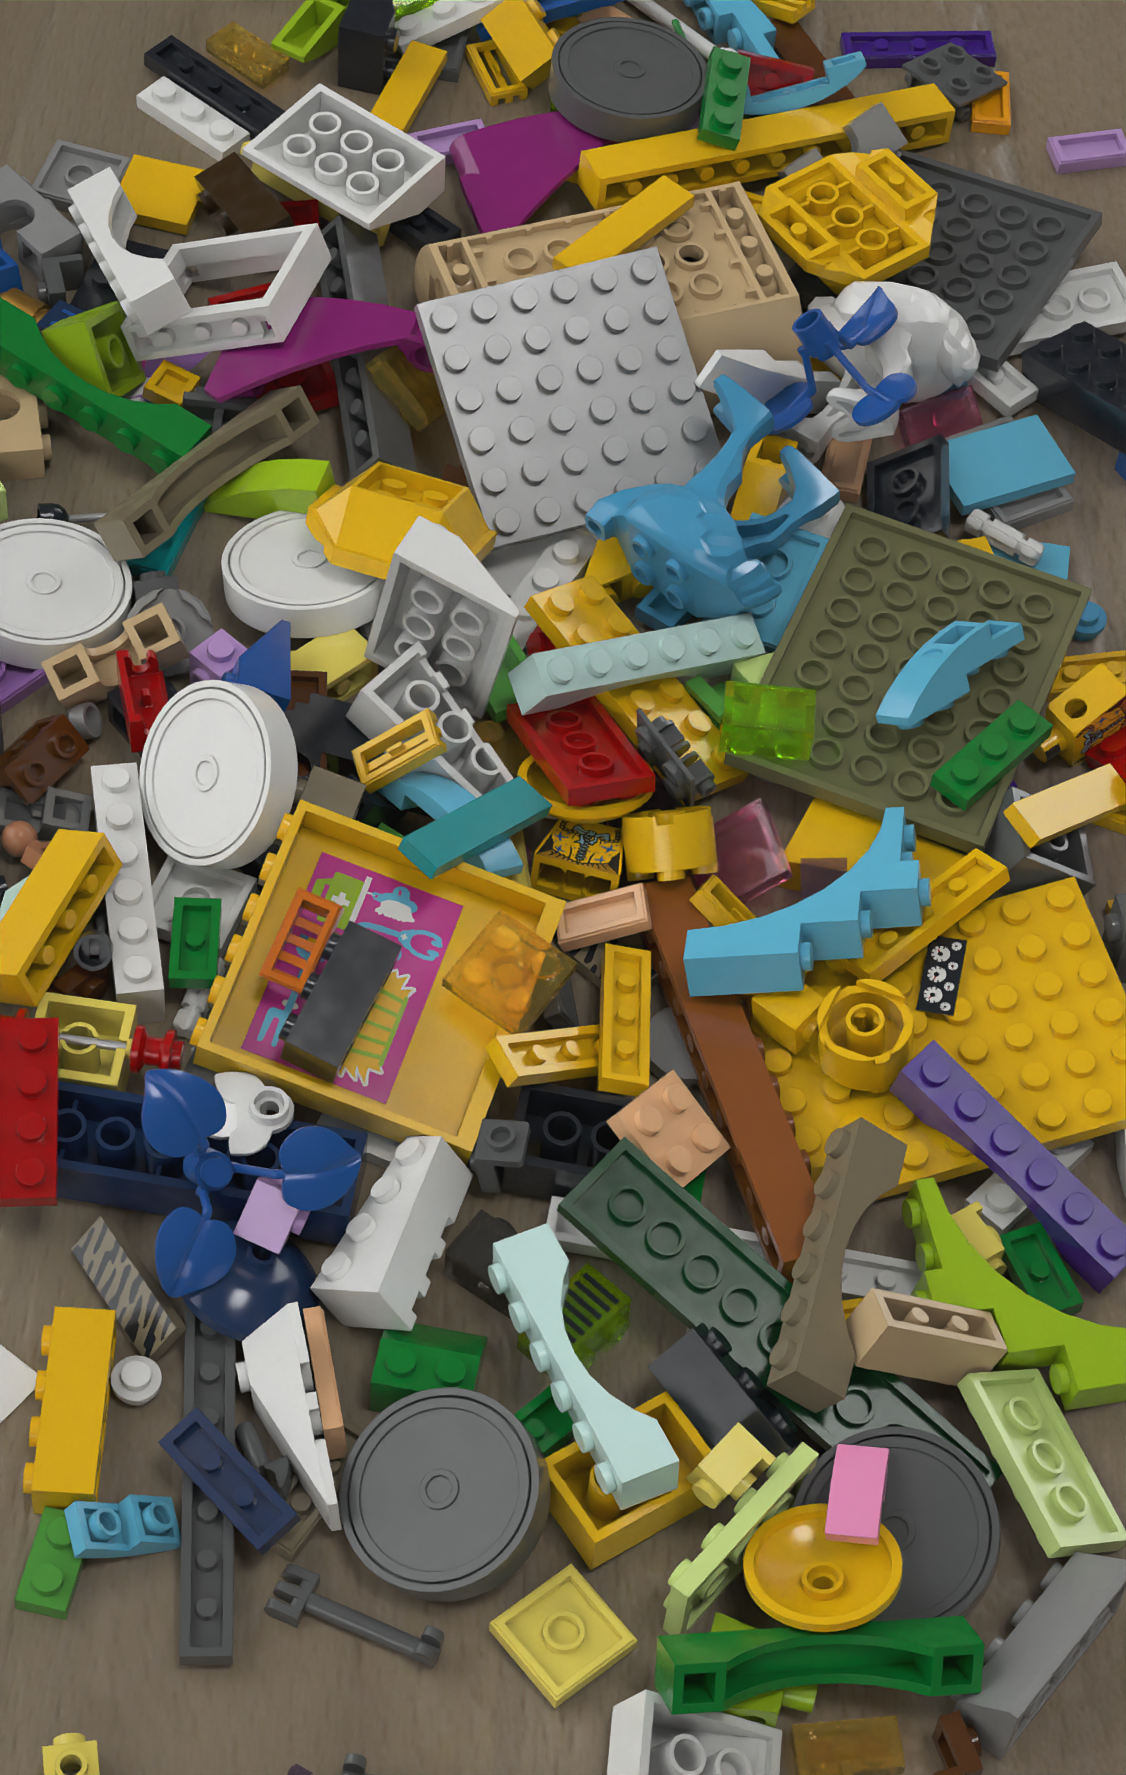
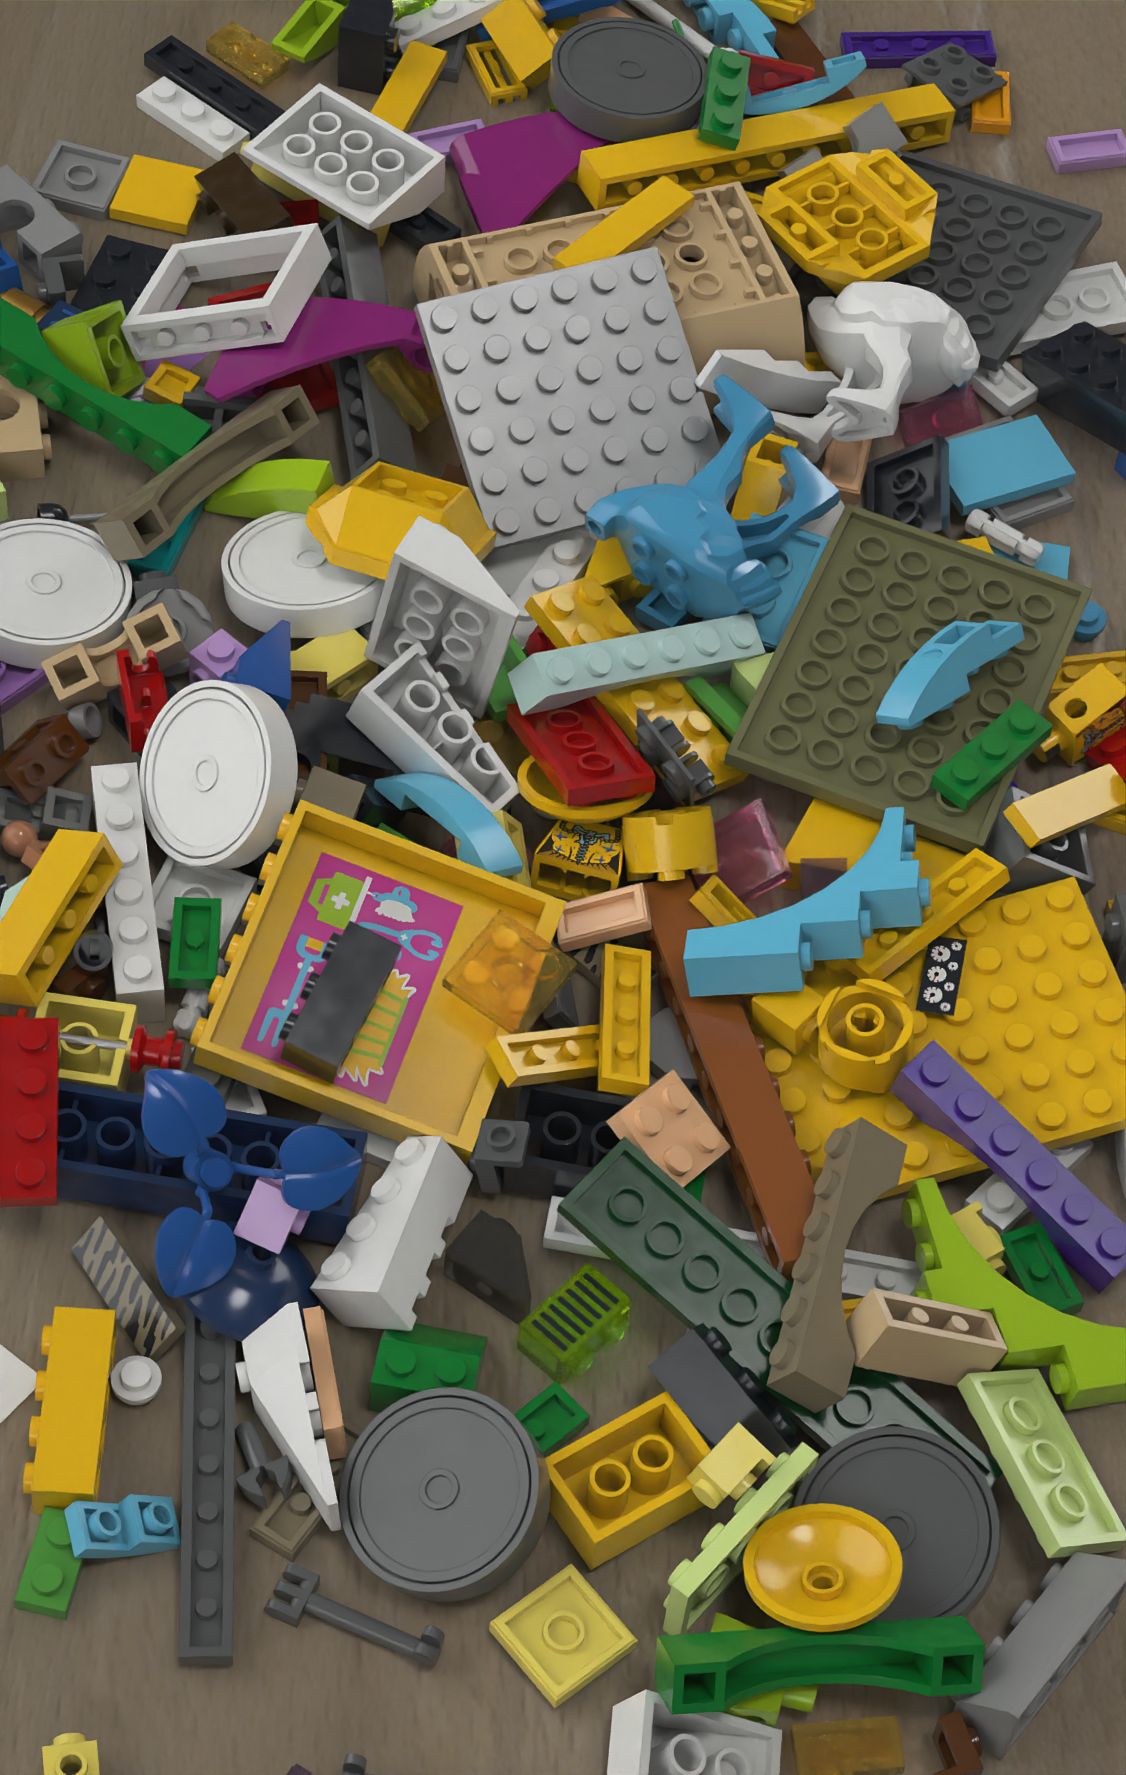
(140, 283): white arch -> none
(229, 1481): dark blue plate -> none
(245, 1102): white plate -> none
(318, 905): orange slope -> none
(400, 756): yellow tile -> none
(474, 827): teal tile -> none
(627, 1446): light aqua arch -> none
(767, 720): clear neon green brick -> none
(822, 342): blue plant -> none
(857, 1494): bright pink slope -> none

